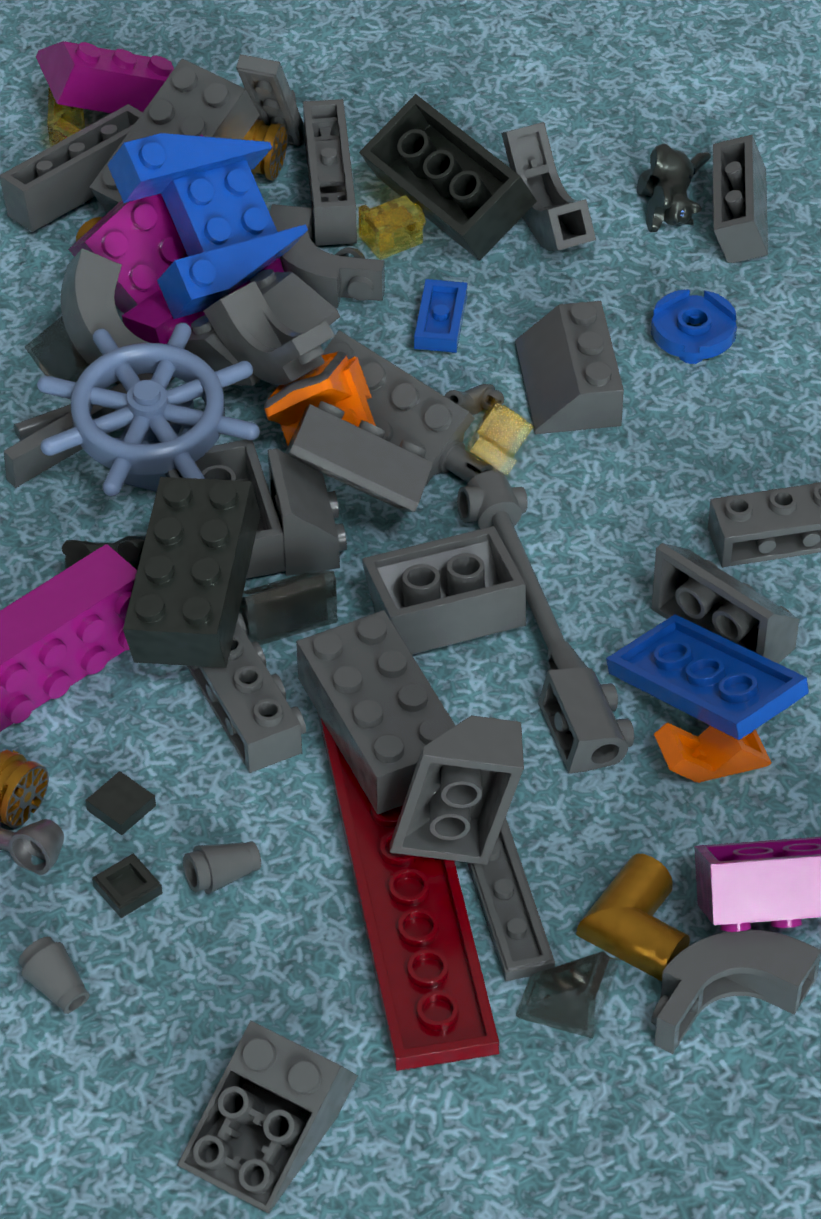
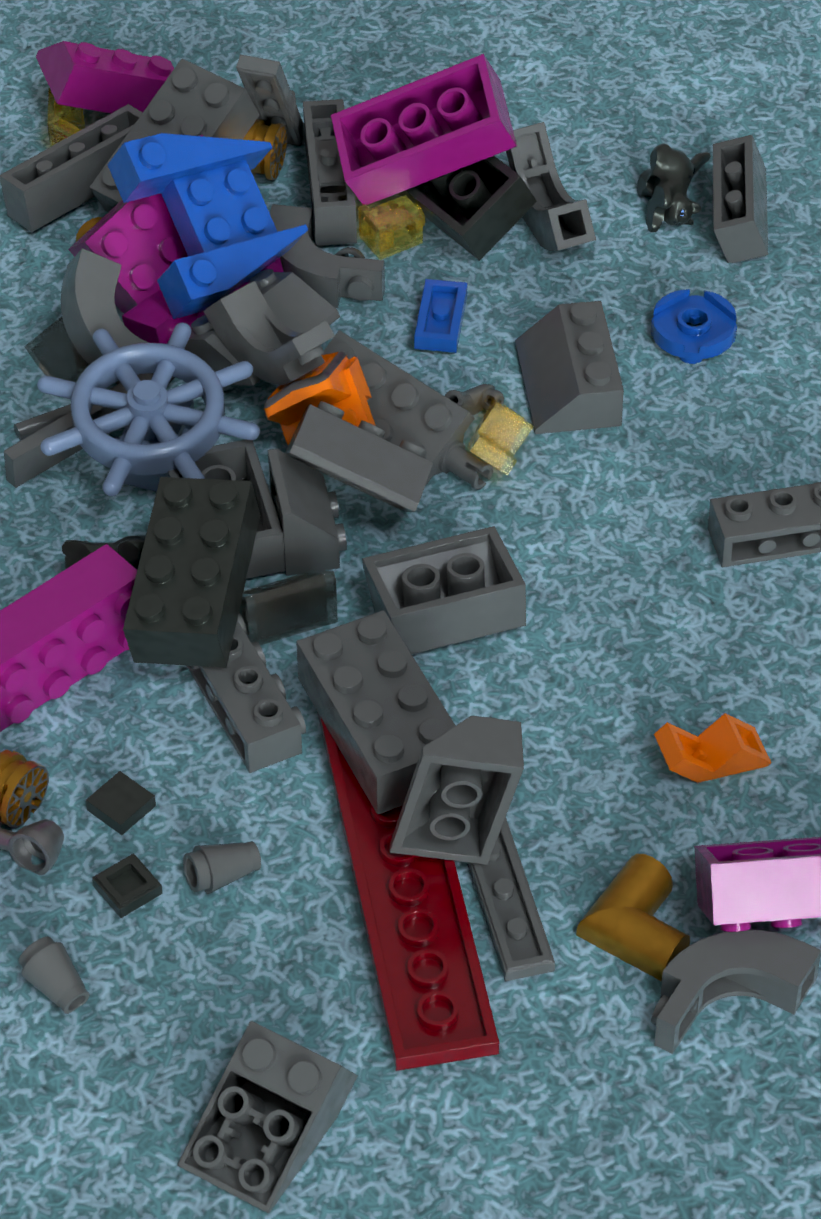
(423, 130): none -> magenta brick
(570, 994): clear smoke slope -> none
(571, 698): dark grey bar -> none
(707, 676): blue plate -> none
(720, 603): dark grey slope -> none

